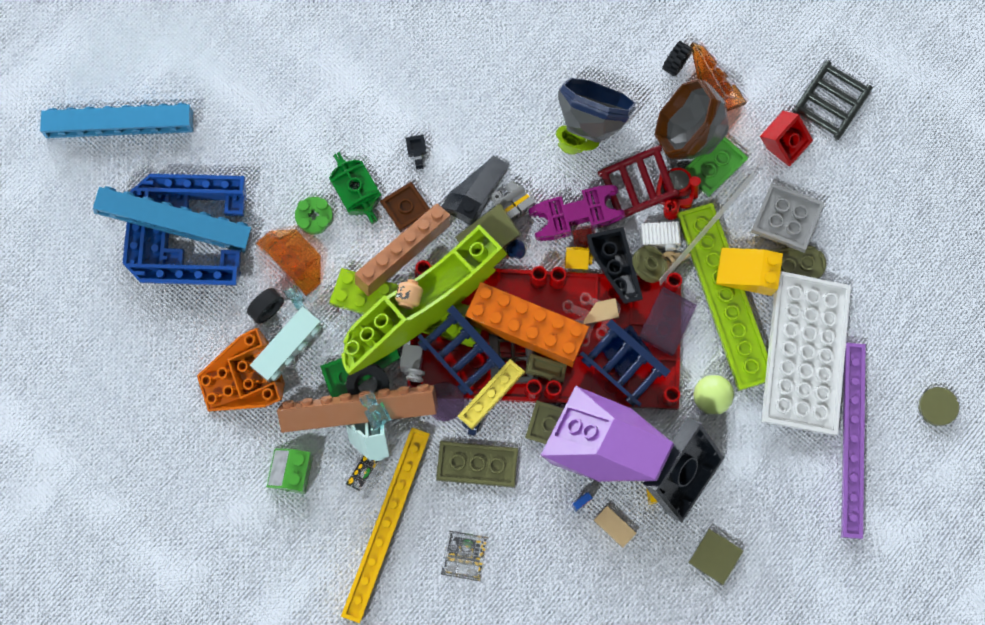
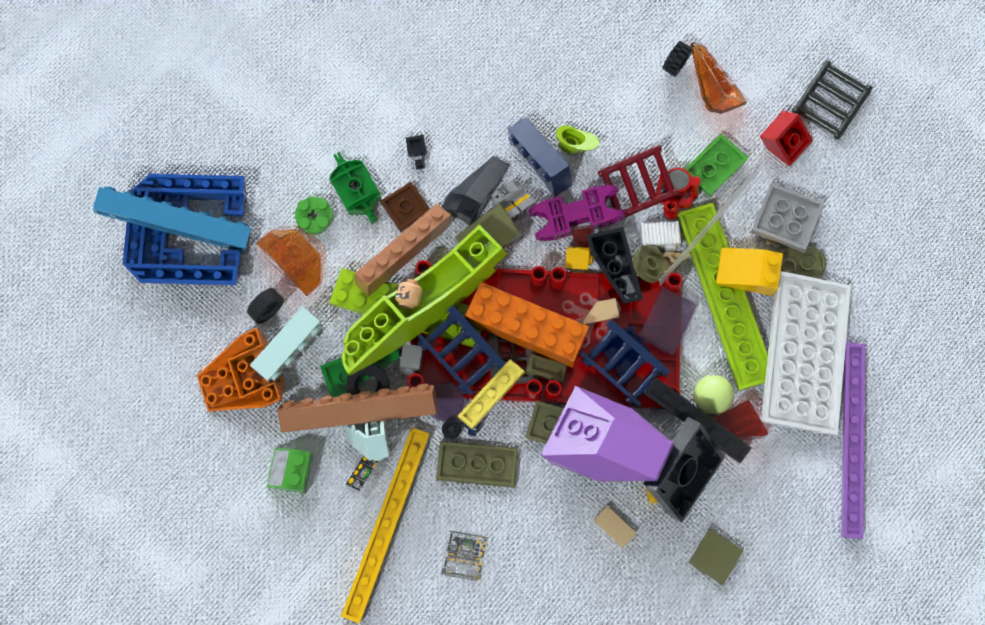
(116, 121): dark azure brick -> none
(295, 297): clear light blue plate -> none
(376, 413): clear light blue plate -> none
(415, 375): light grey bush -> none
(449, 423): none -> black plate
(516, 249): dark blue tile -> none
(541, 156): none -> wedge
(582, 501): blue tile -> none
(593, 109): rock -> none
(683, 409): none -> black plate
(692, 121): rock -> none
(742, 422): none -> clear red slope
(938, 406): olive tile -> none

